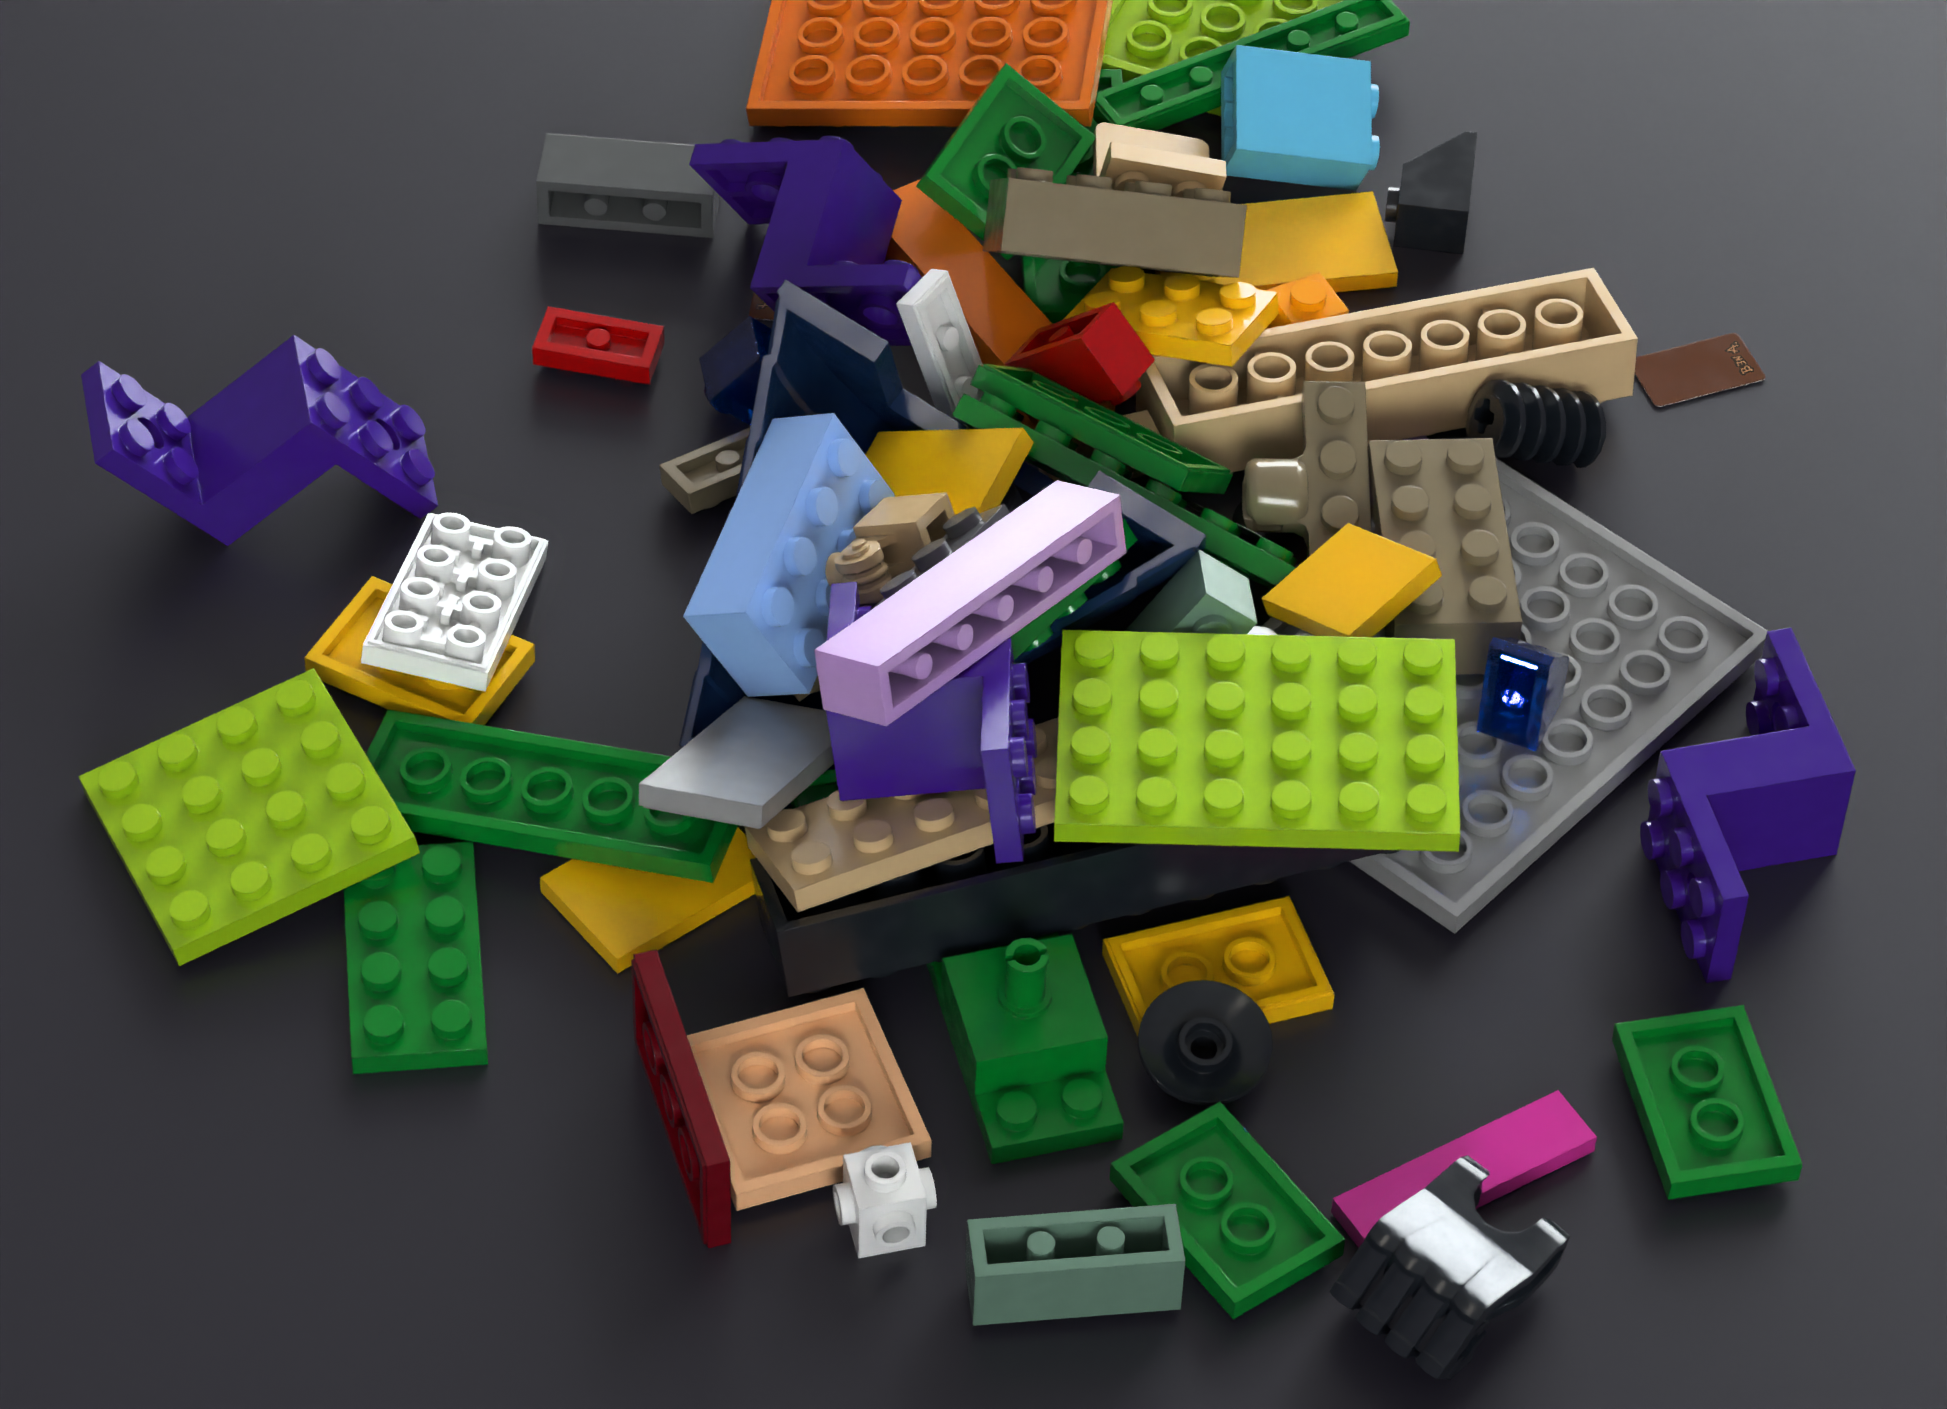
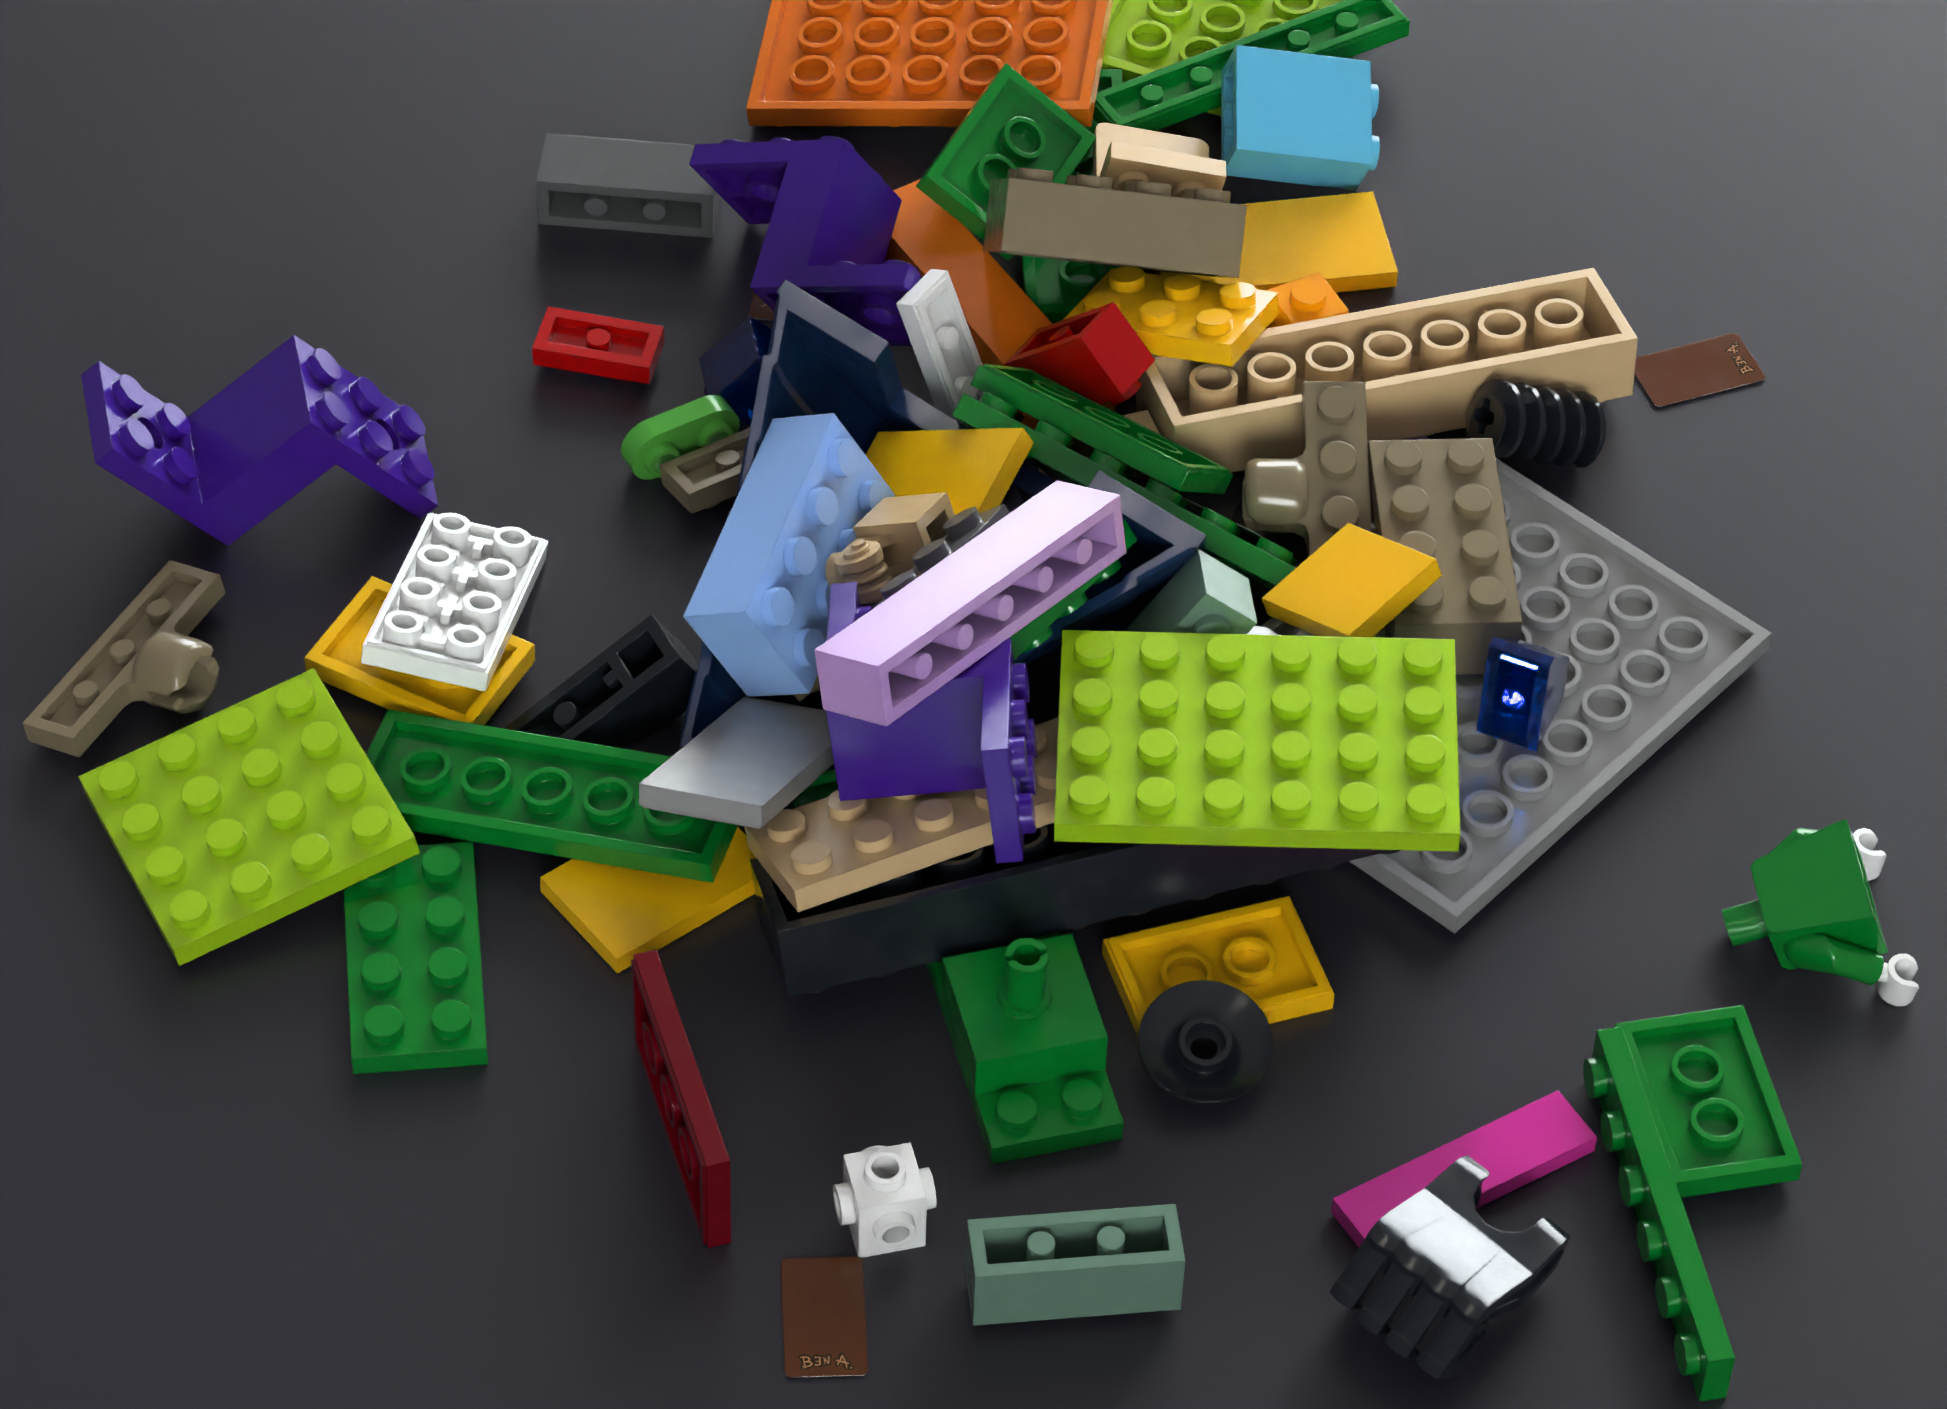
(136, 659): none -> dark tan plate
(620, 693): none -> black slope
(677, 434): none -> bright green plate
(803, 1093): light nougat plate -> none
(824, 1317): none -> reddish brown sticker
(1237, 1211): green plate -> none
(1434, 197): black slope -> none
(1663, 1225): none -> green plate
(1747, 804): dark purple bracket -> none
(1823, 911): none -> green torso

